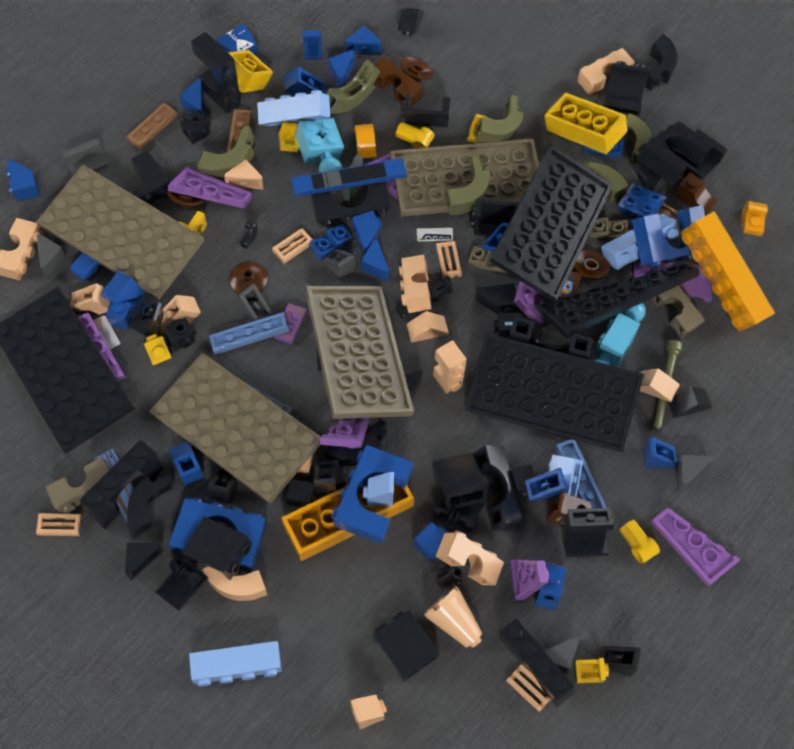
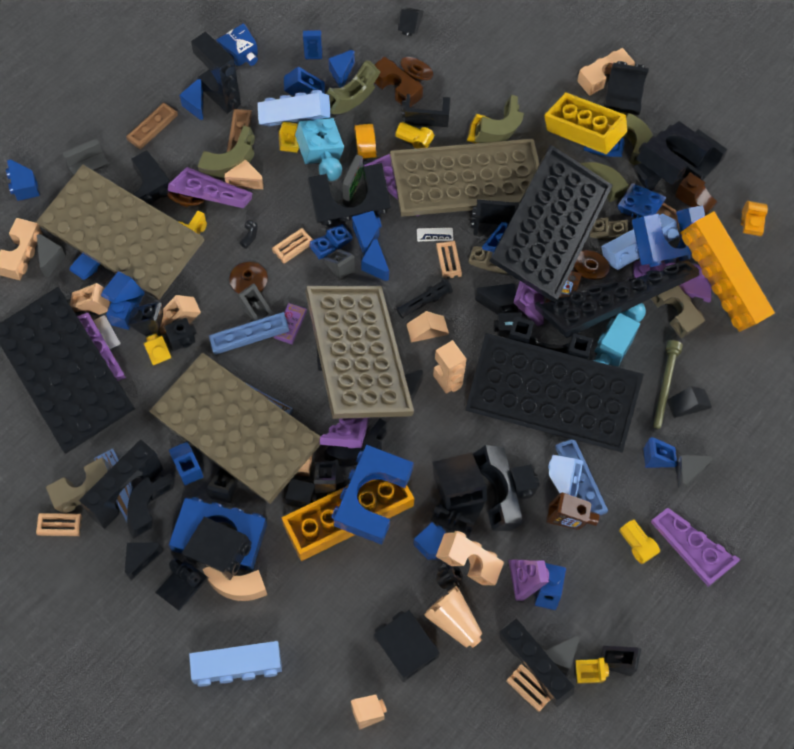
(195, 127): black brick -> none
(250, 71): yellow brick -> none
(348, 177): tile -> none
(364, 42): blue slope -> none
(380, 490): light blue slope -> none
(417, 294): light nougat arch -> none
(464, 199): olive arch -> none
(546, 485): blue slope -> none
(587, 532): black panel -> none
(658, 384): light nougat slope -> none
(666, 56): black arch -> none

